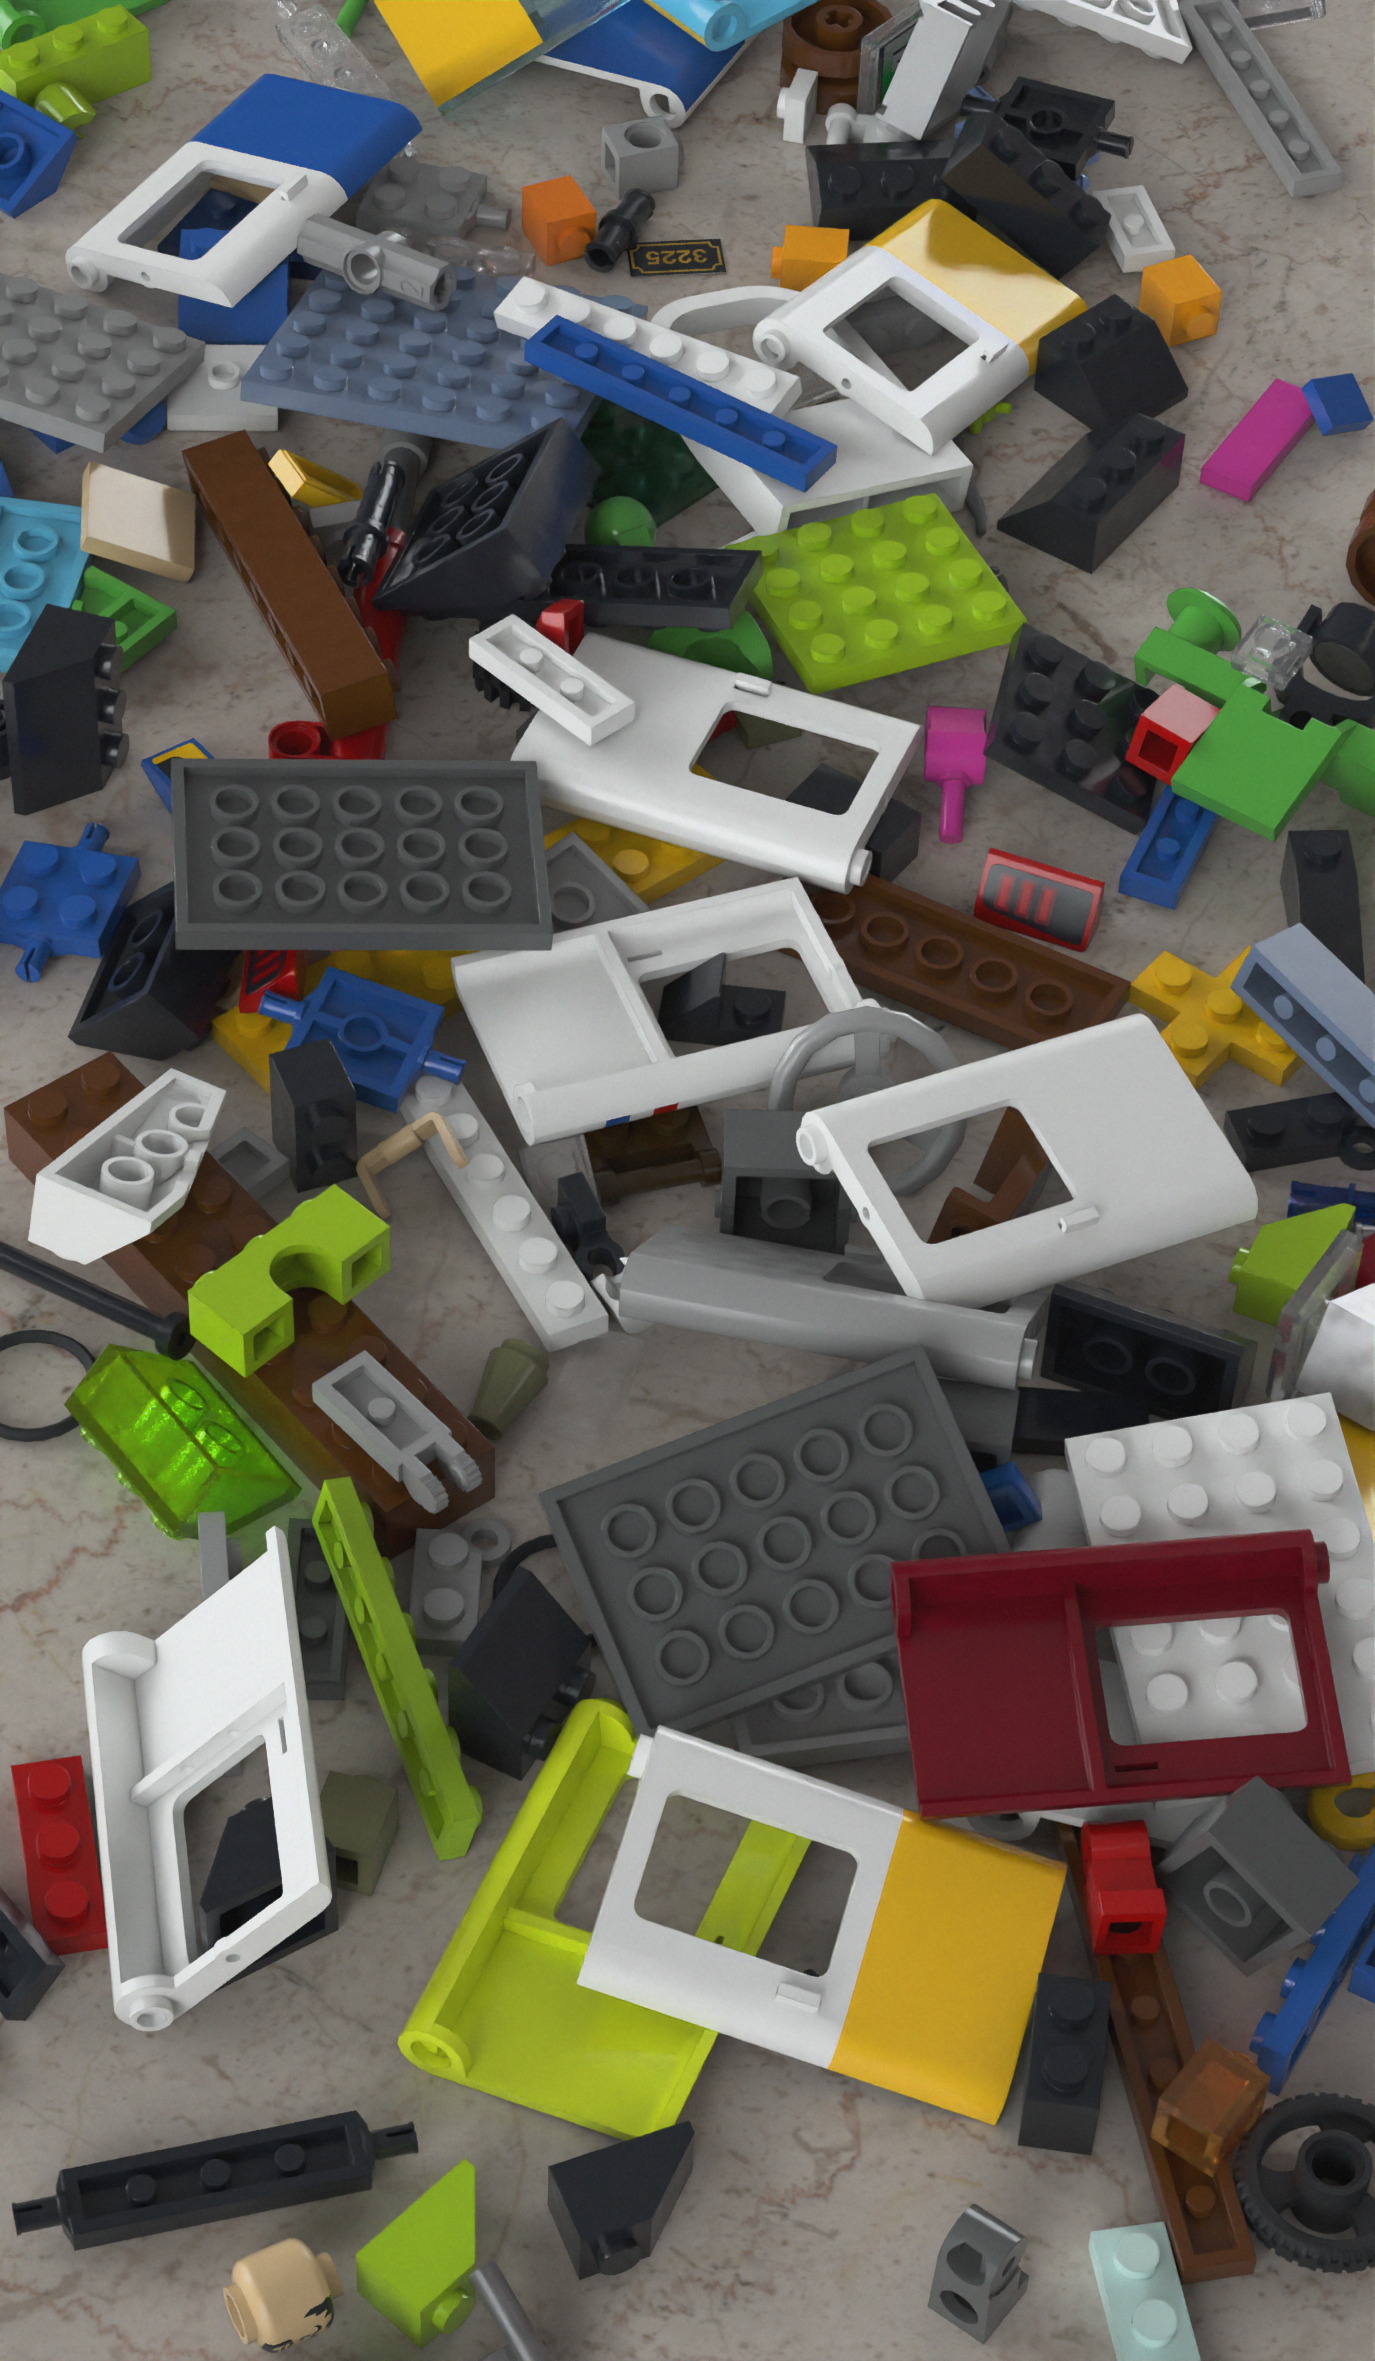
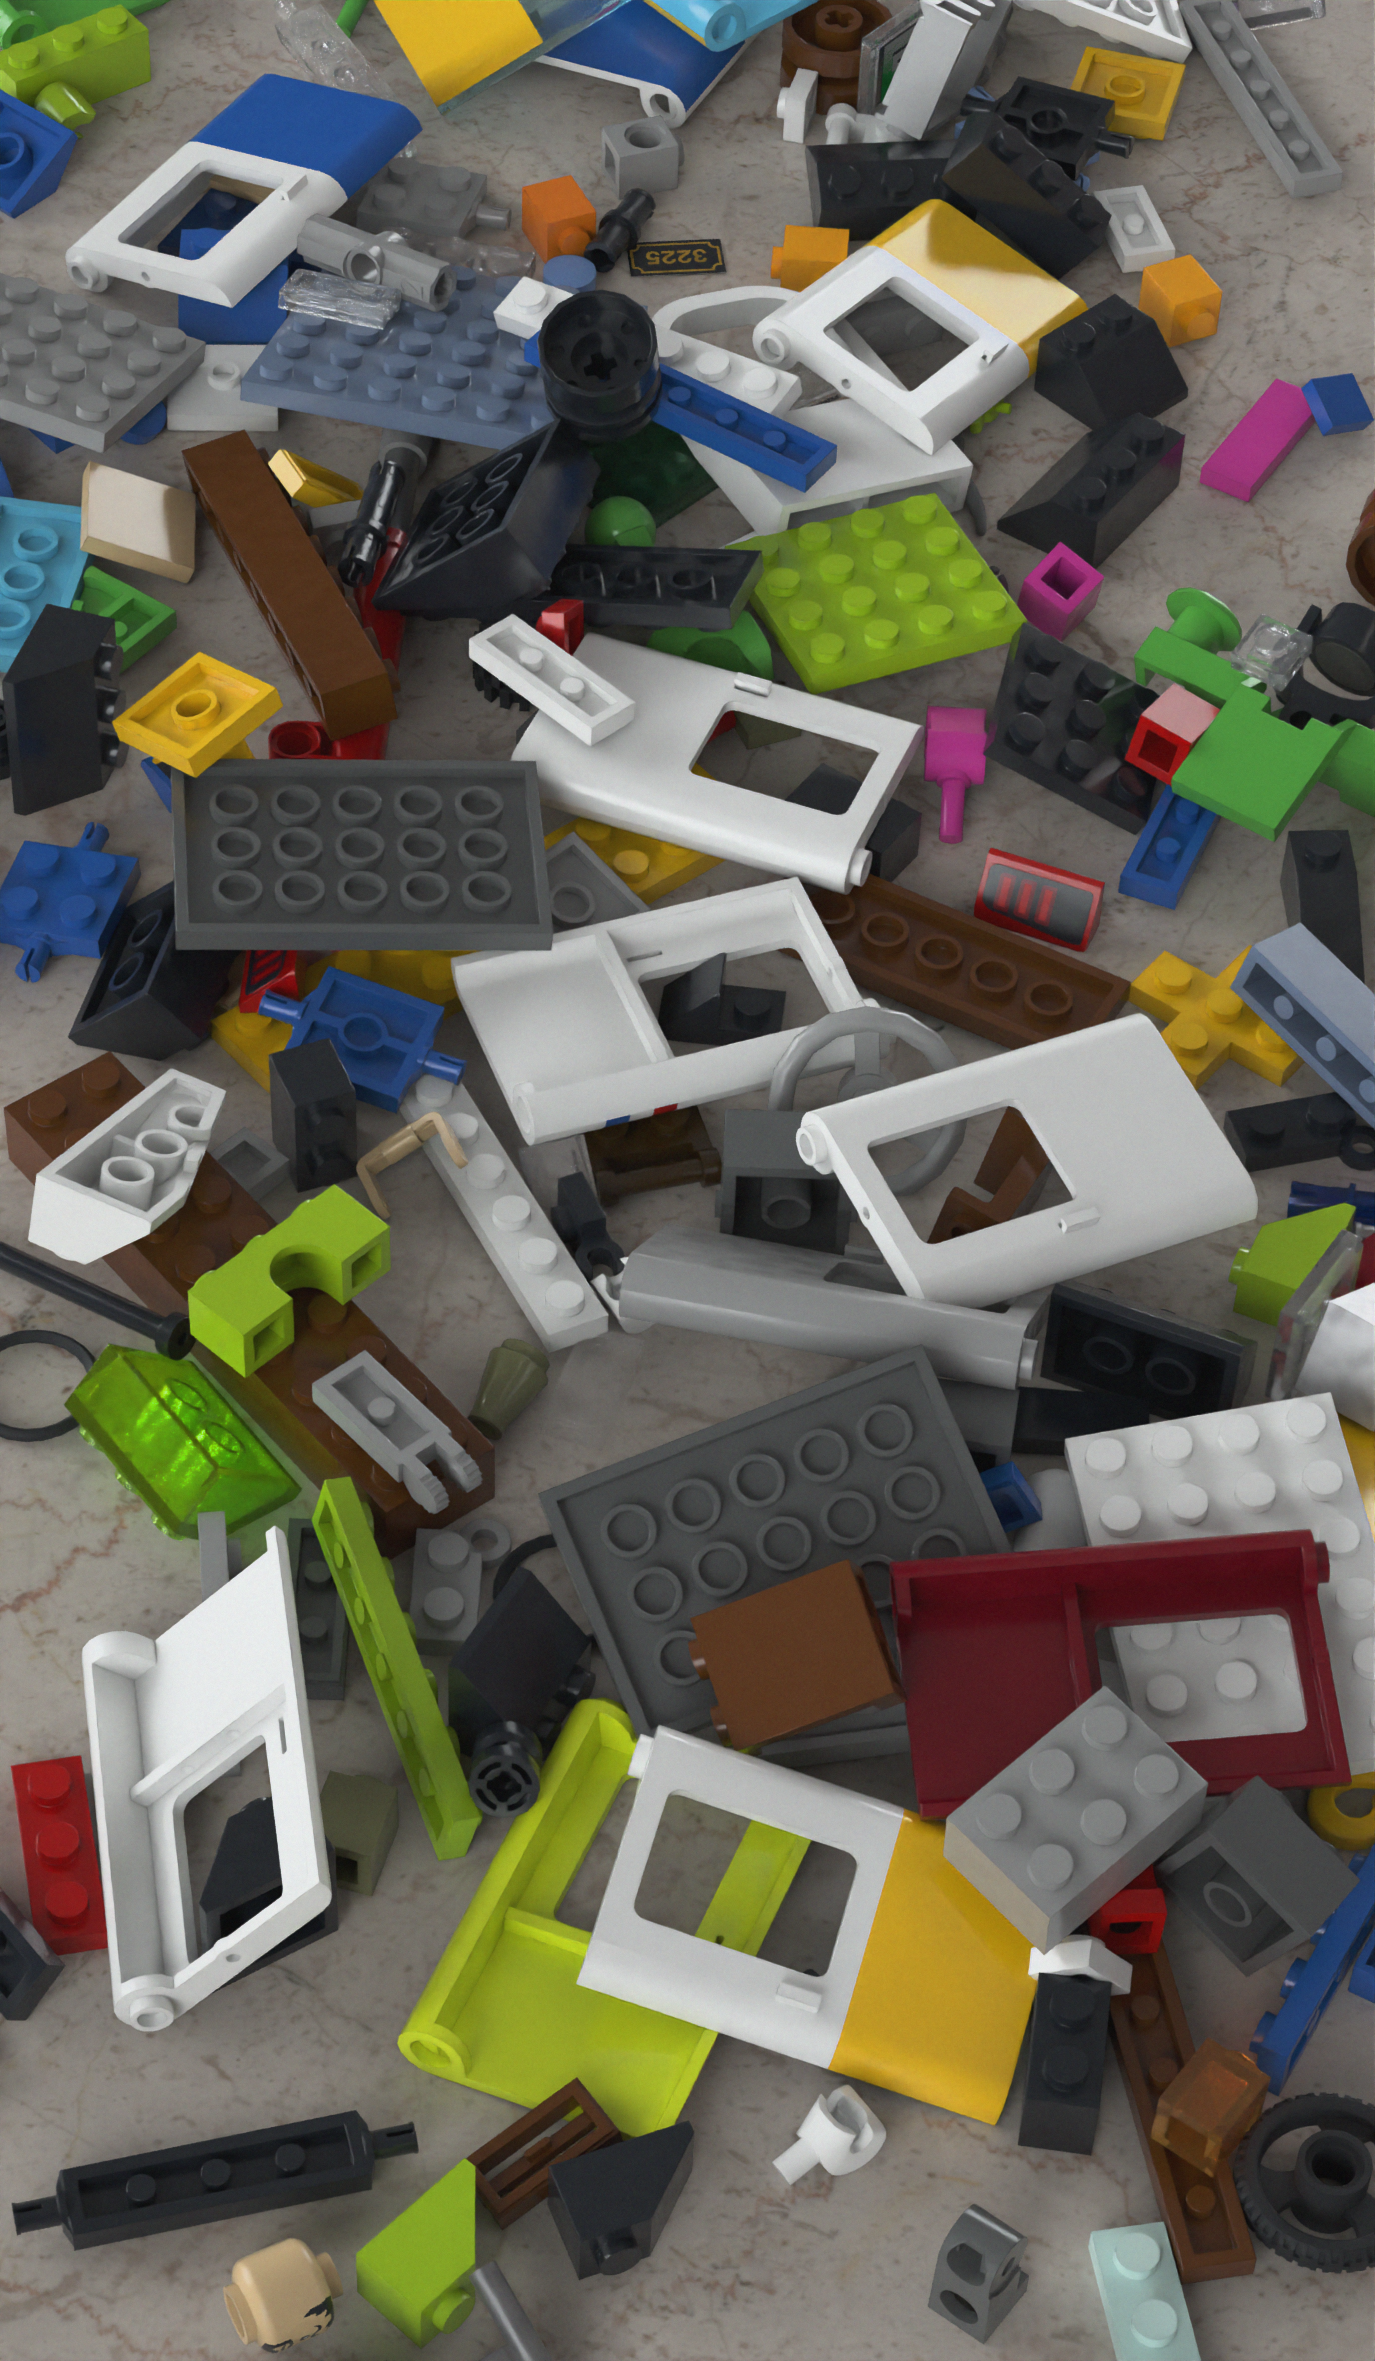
(199, 715): none -> yellow plant
(339, 298): none -> clear tile
(505, 1752): none -> black wheel
(524, 2130): none -> reddish brown tile
(570, 271): none -> medium blue tile
(594, 340): none -> black wheel
(795, 1658): none -> reddish brown panel
(837, 2134): none -> white piece
(1060, 592): none -> dark pink brick
(1074, 1819): none -> light grey brick
(1083, 1958): none -> white plate
(1141, 87): none -> yellow plate

